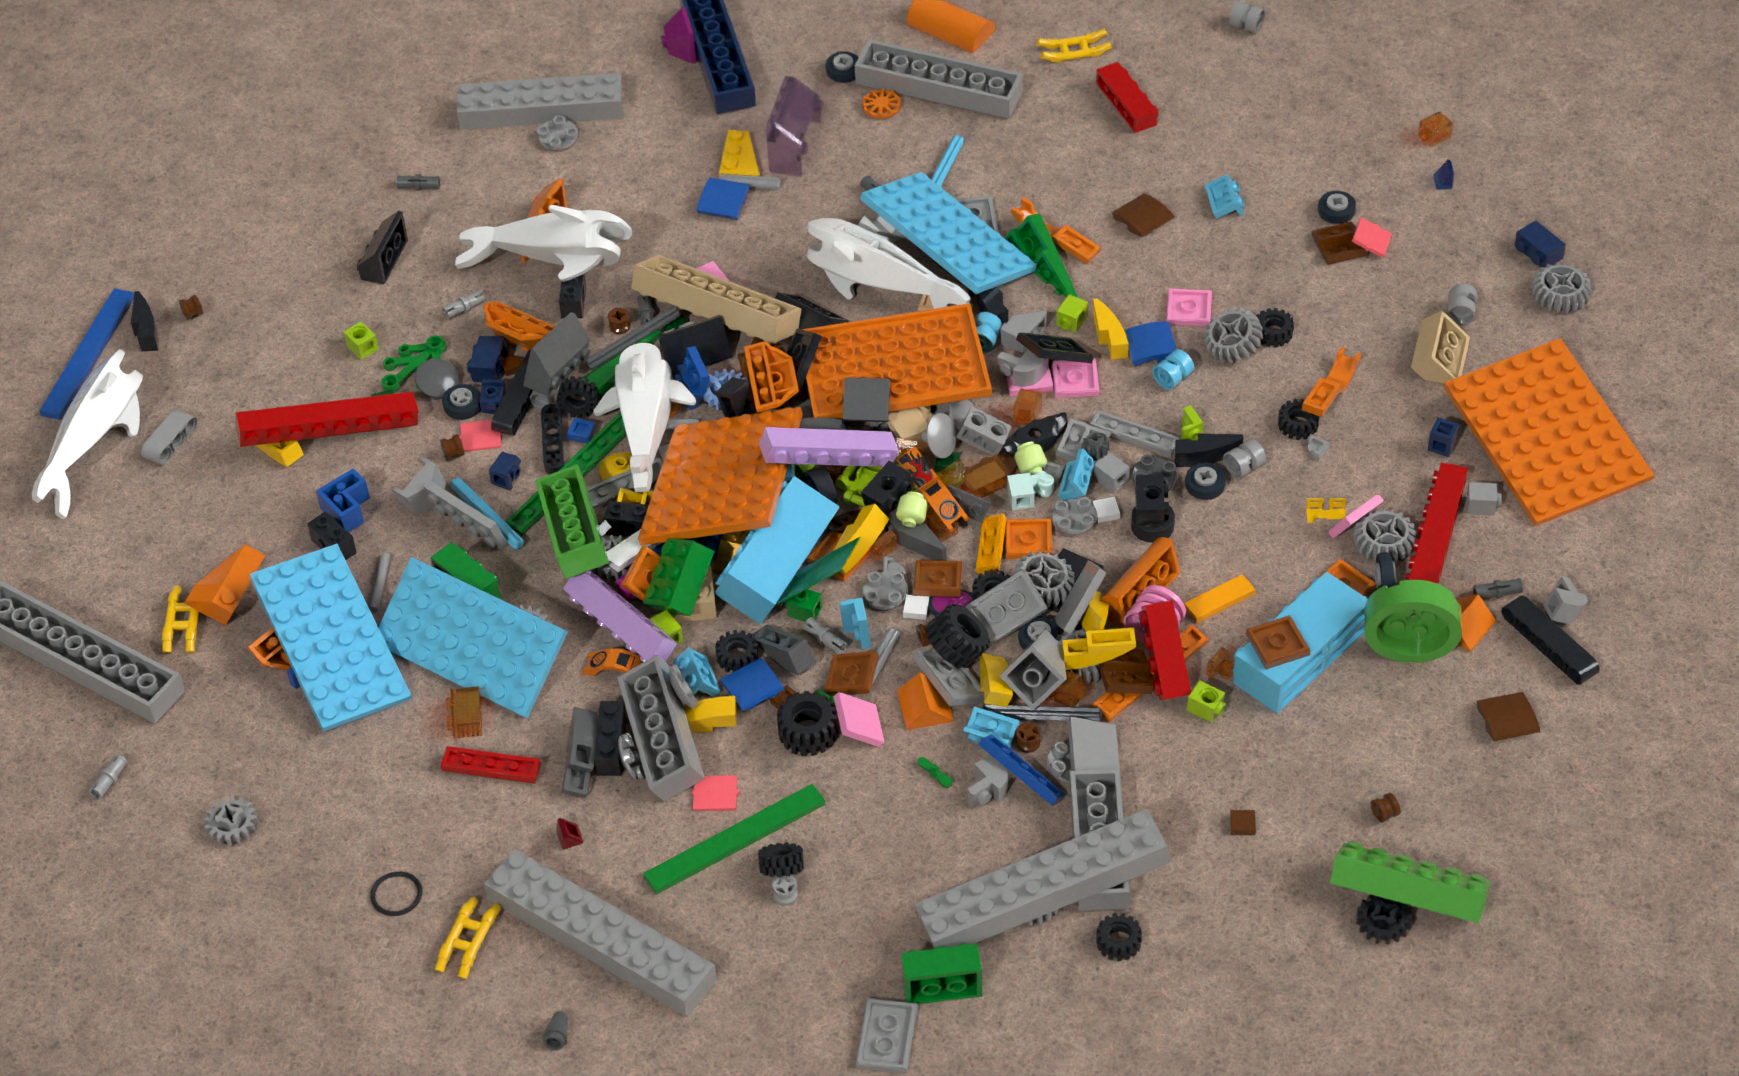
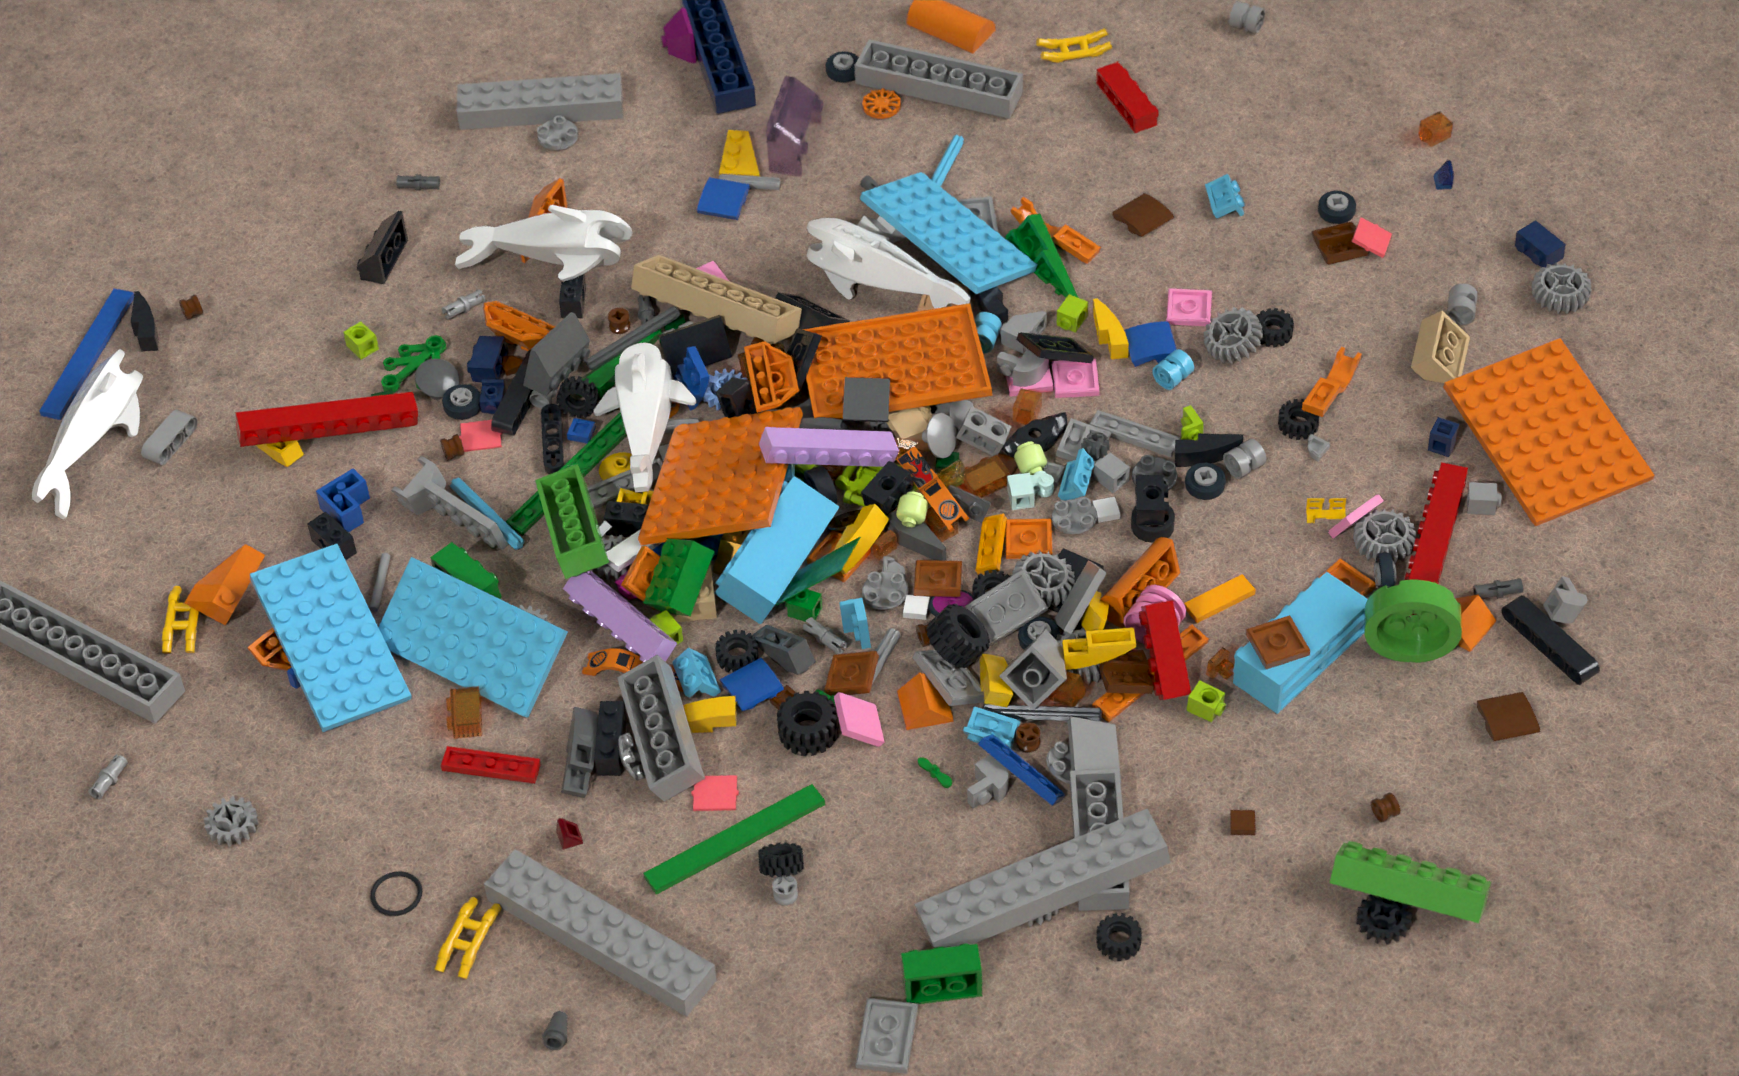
(505, 470): dark blue brick -> none
(681, 687): light grey dish -> none

